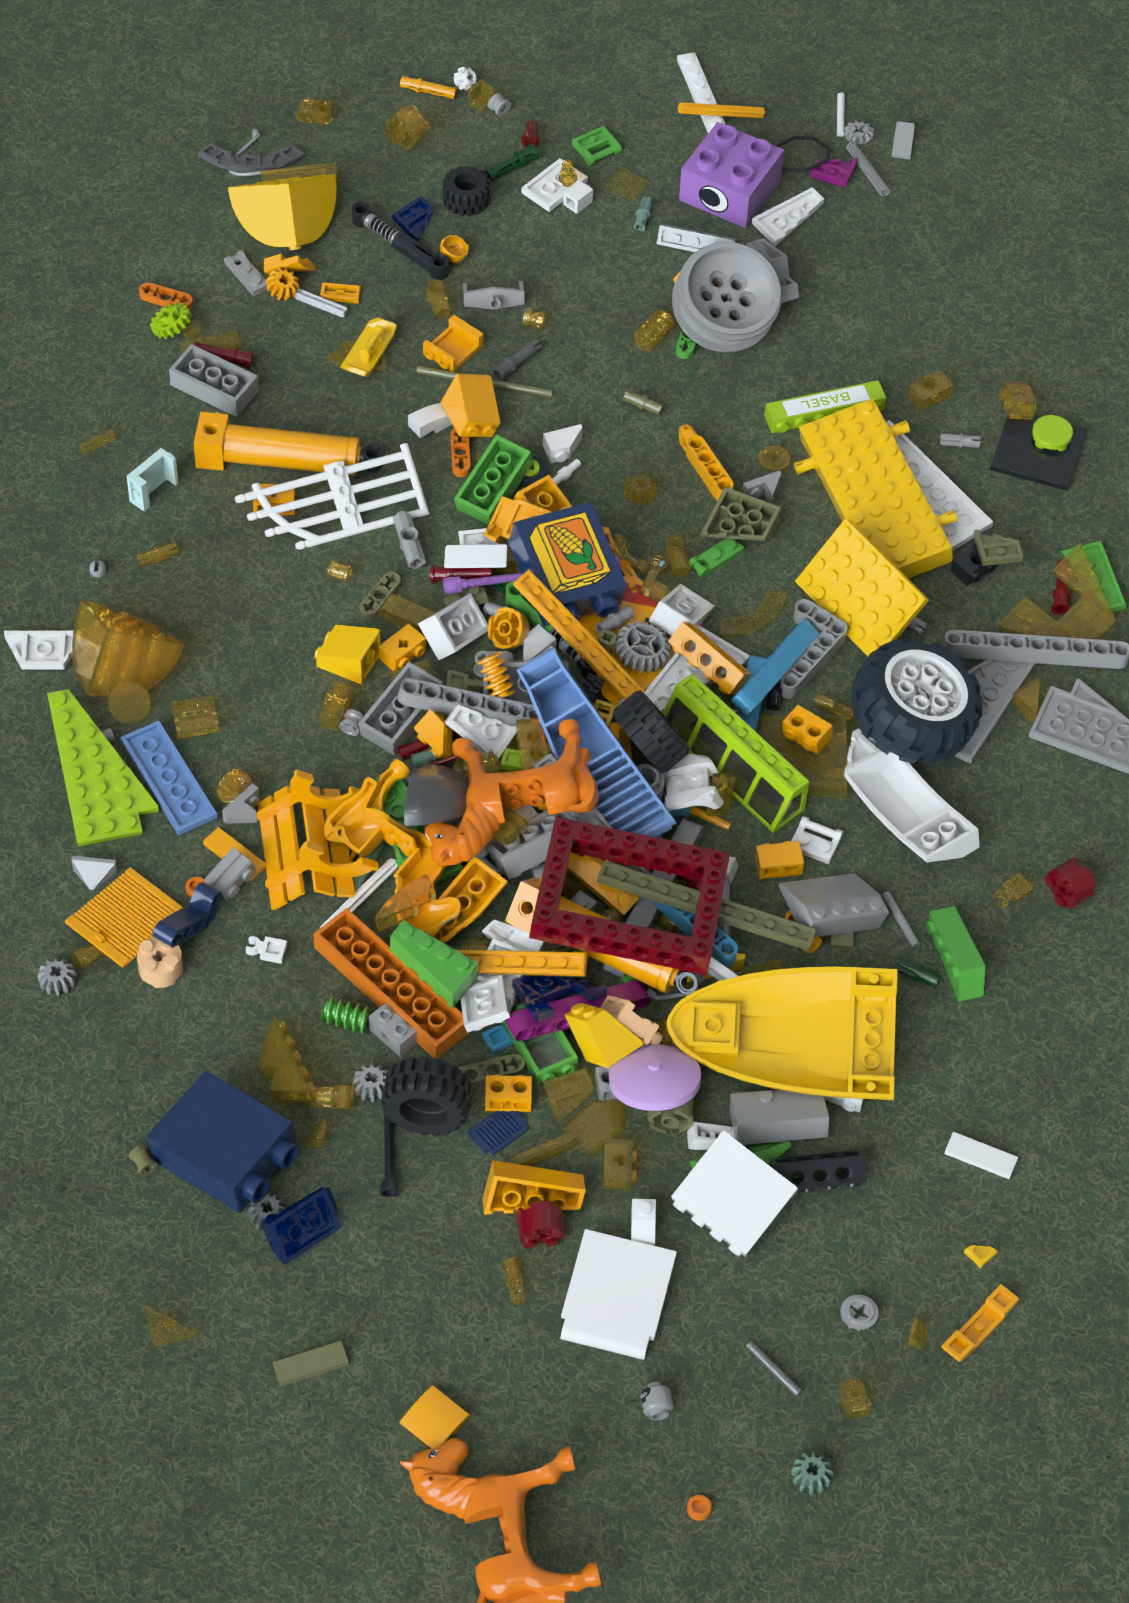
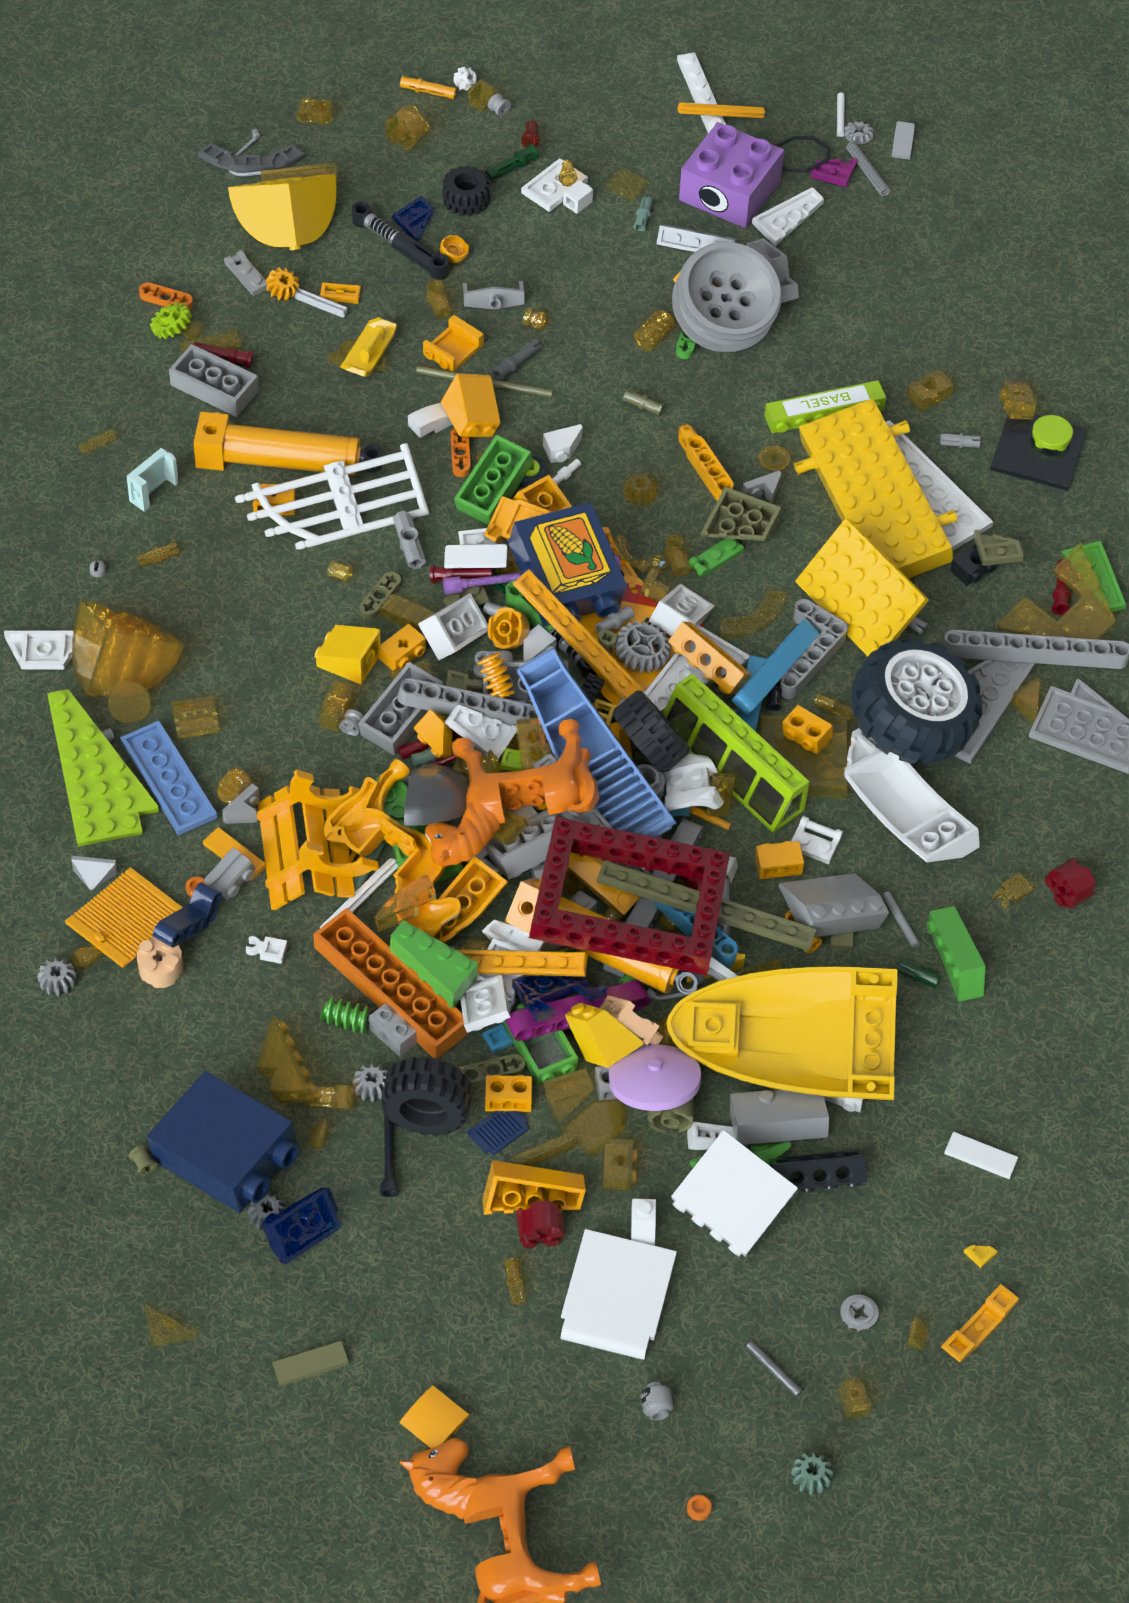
(293, 264): light orange slope -> none
(593, 141): bright green plate -> none

